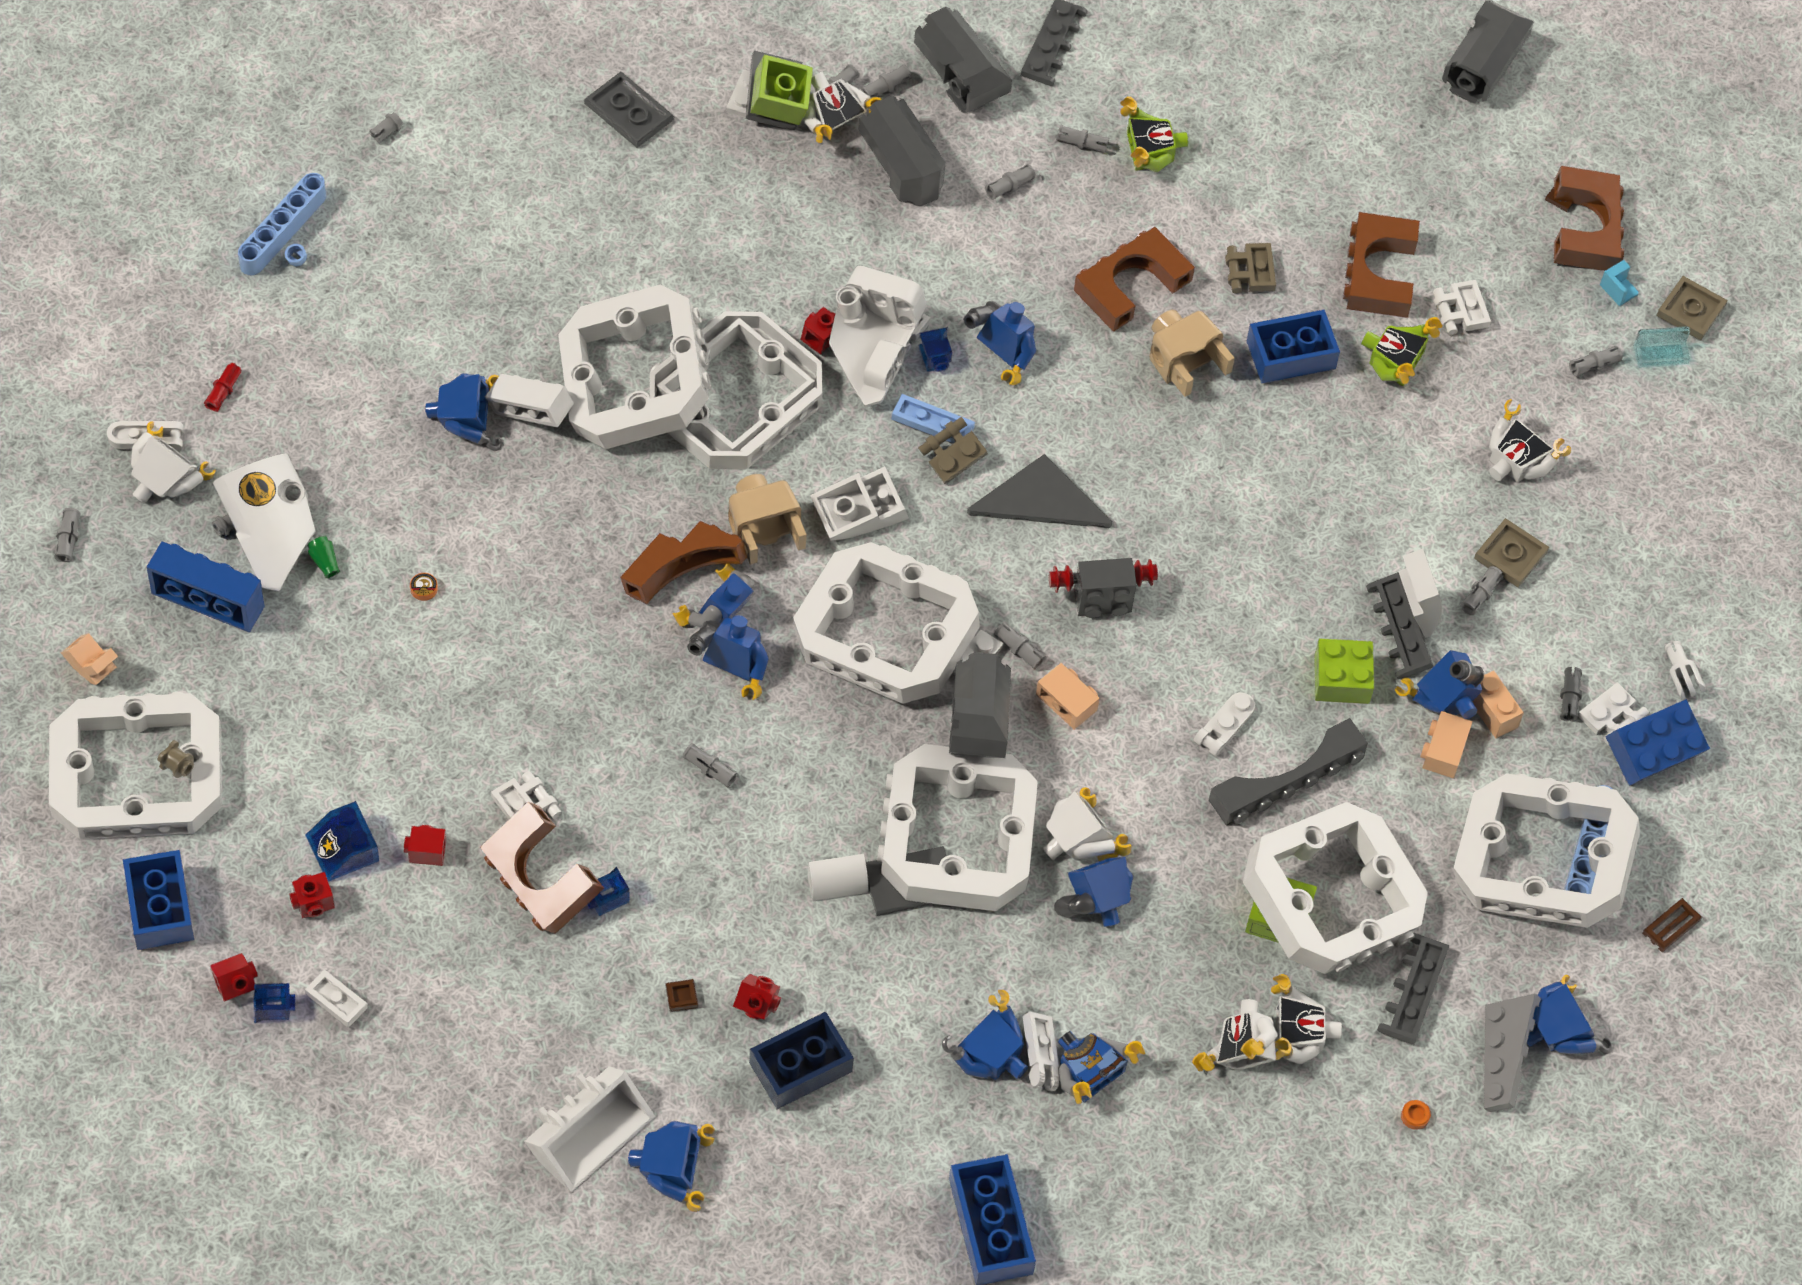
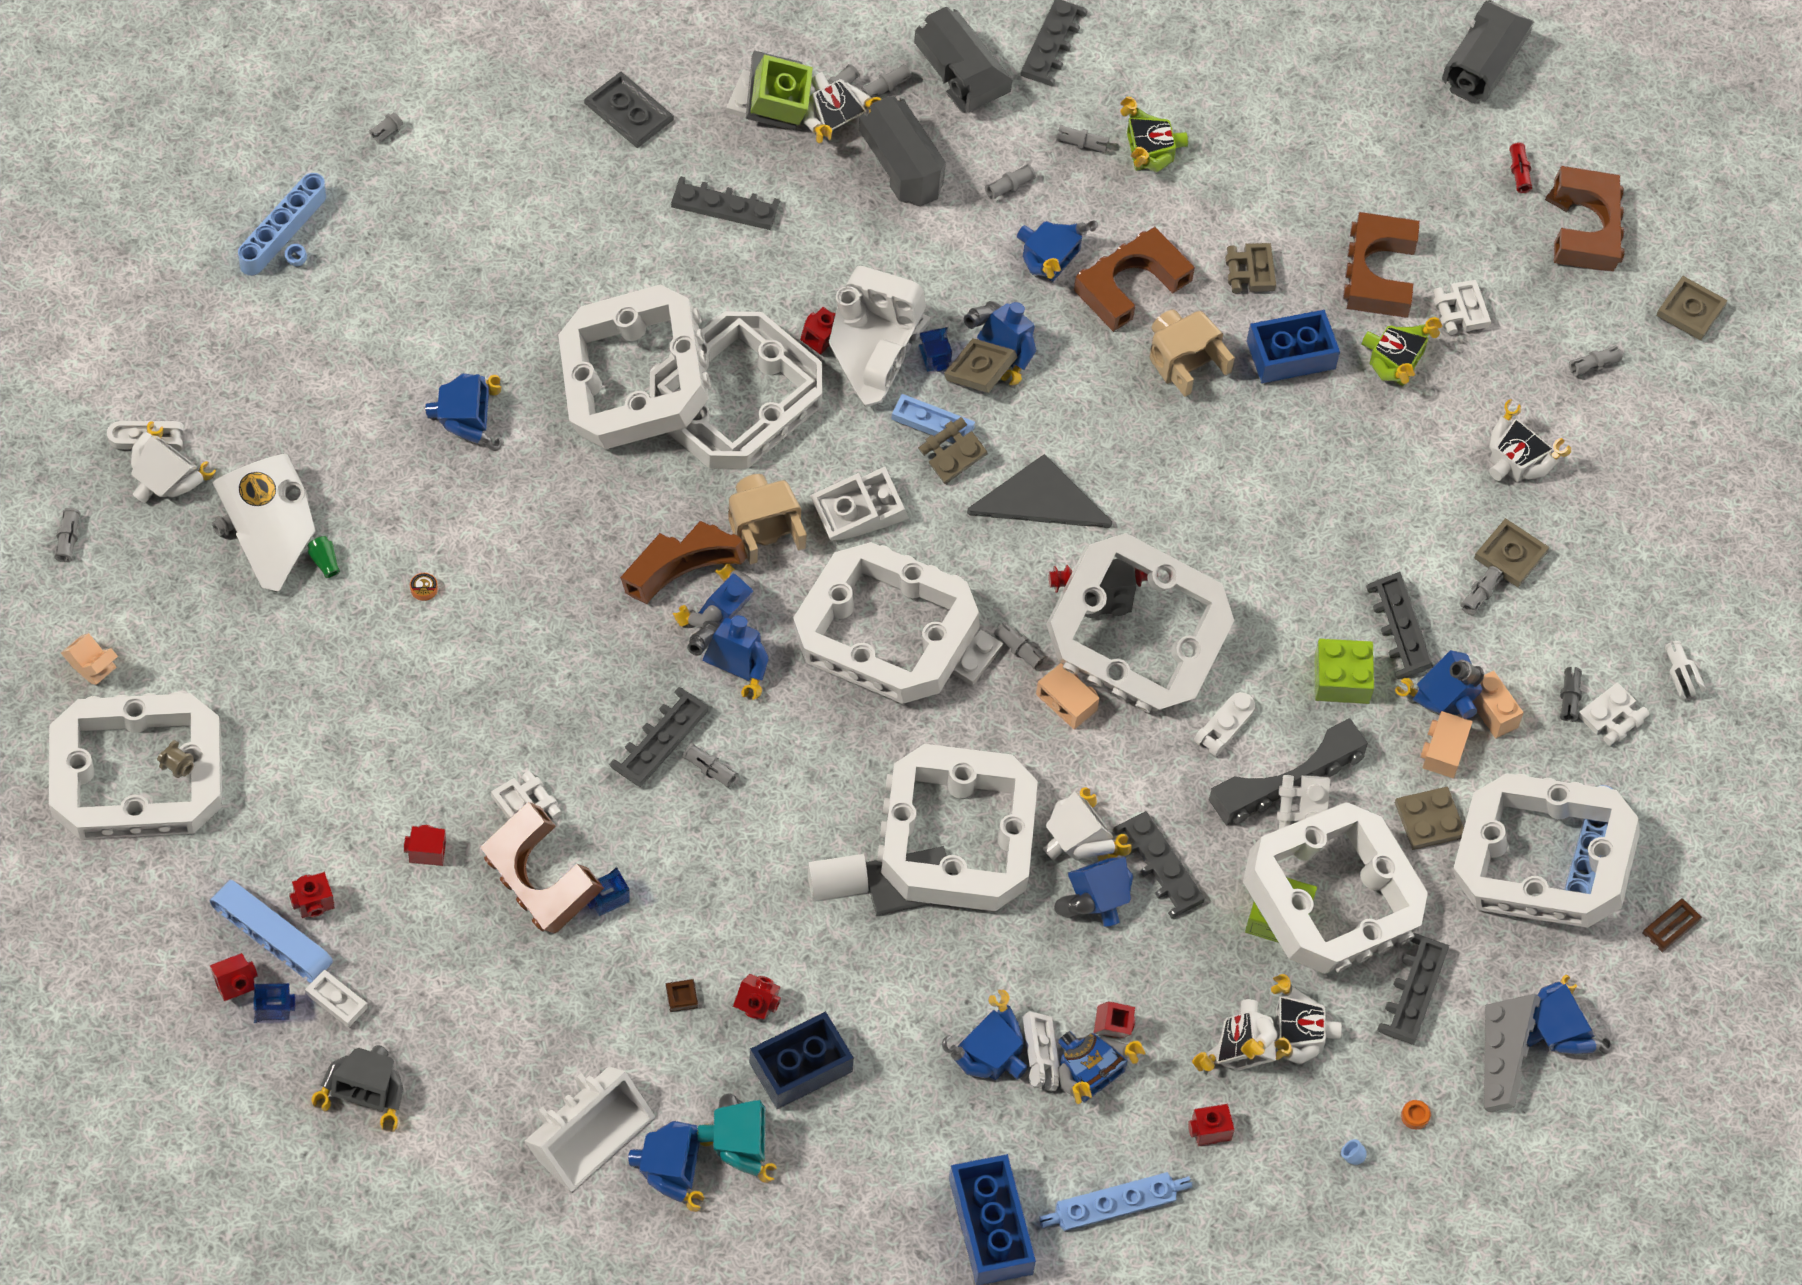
(158, 899): blue brick -> none
(205, 586): blue brick -> none
(222, 387): red axle -> none
(271, 930): none -> light blue beam
(343, 842): clear blue slope -> none
(365, 1080): none -> dark grey torso
(529, 400): white brick -> none
(661, 738): none -> dark grey hinge
(724, 205): none -> dark grey hinge
(739, 1135): none -> teal torso
(980, 365): none -> dark tan plate
(980, 707): dark grey brick -> none
(1052, 246): none -> blue torso
(1114, 1020): none -> red brick
(1115, 1201): none -> light blue plate
(1162, 863): none -> dark grey hinge
(1205, 640): none -> white panel
(1211, 1125): none -> red brick
(1313, 798): none -> white plate
(1354, 1152): none -> light blue hinge
(1421, 592): white slope -> none
(1429, 818): none -> dark tan plate
(1523, 179): none -> red pin
(1617, 285): medium azure panel -> none
(1657, 742): blue brick -> none
(1662, 347): clear light blue panel -> none

